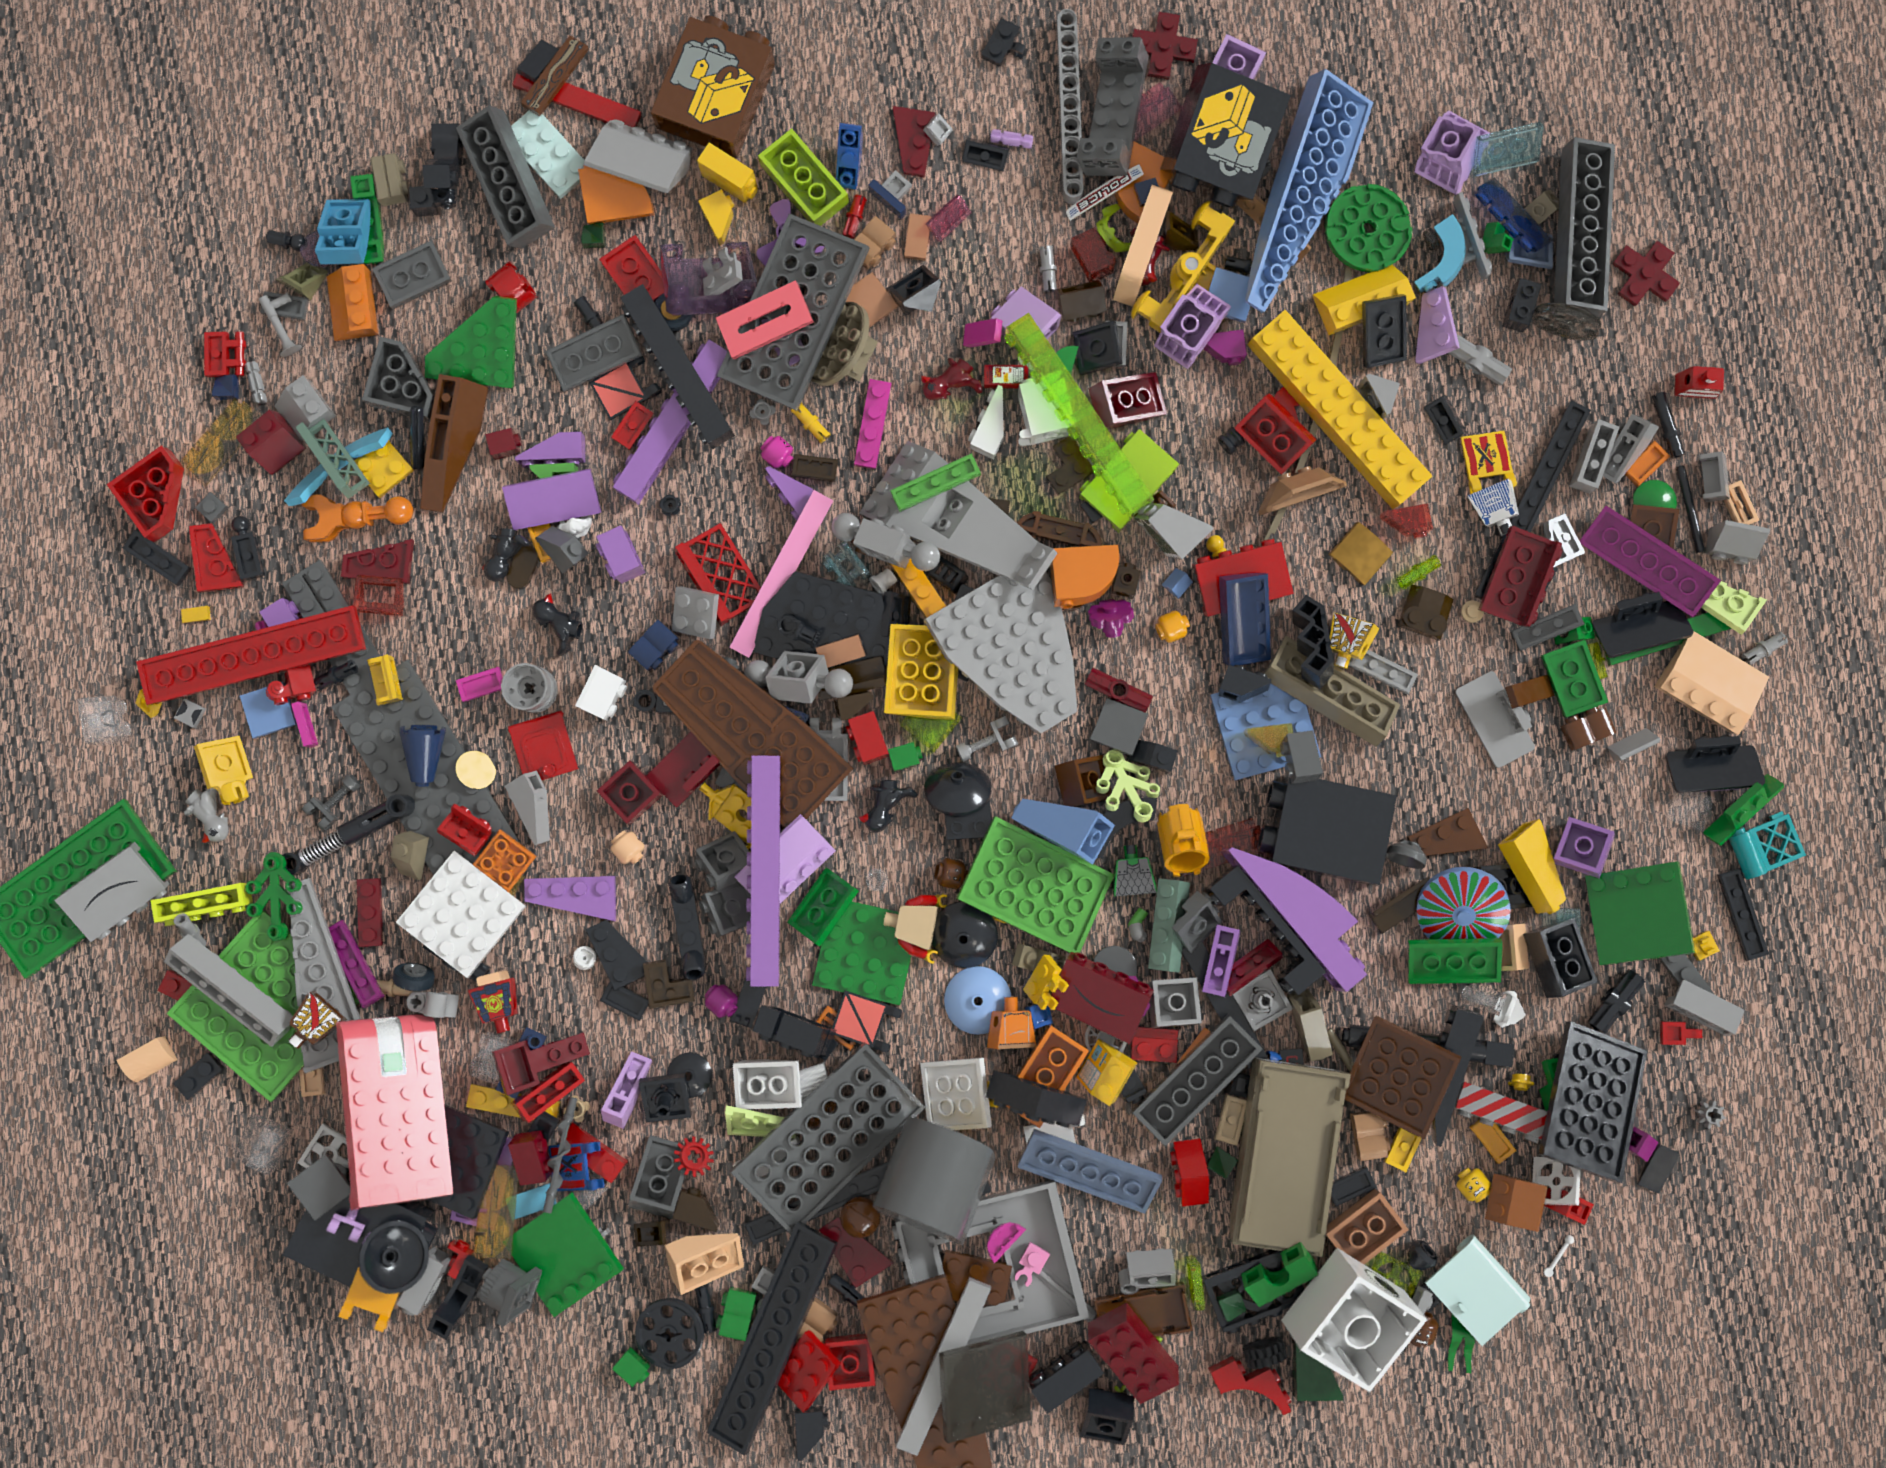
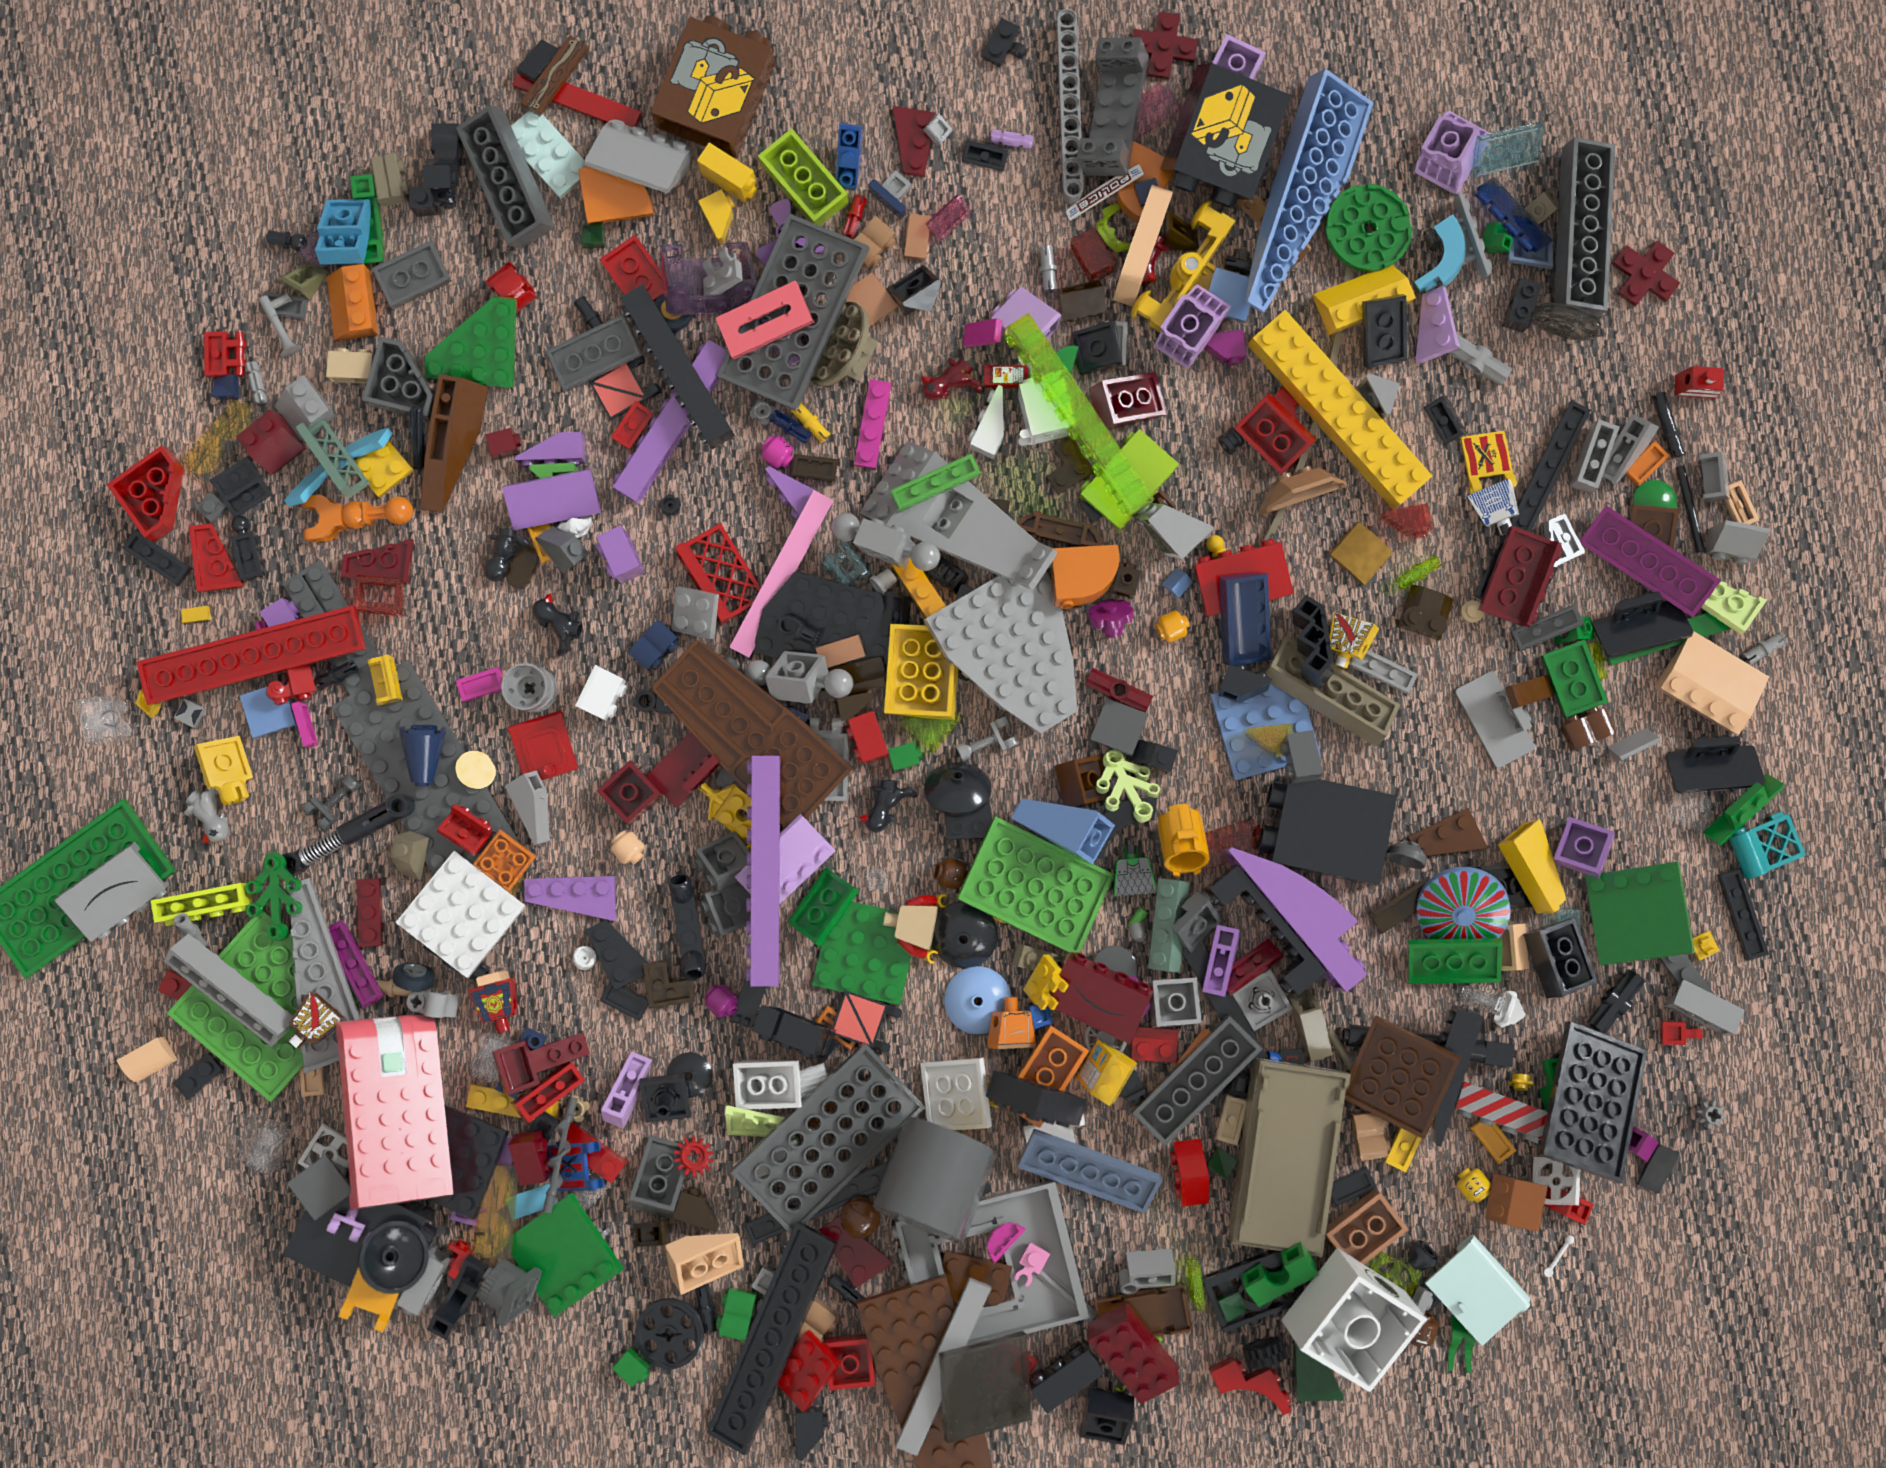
(241, 487): none -> black slope
(349, 366): none -> tan brick
(790, 426): none -> clear blue axle

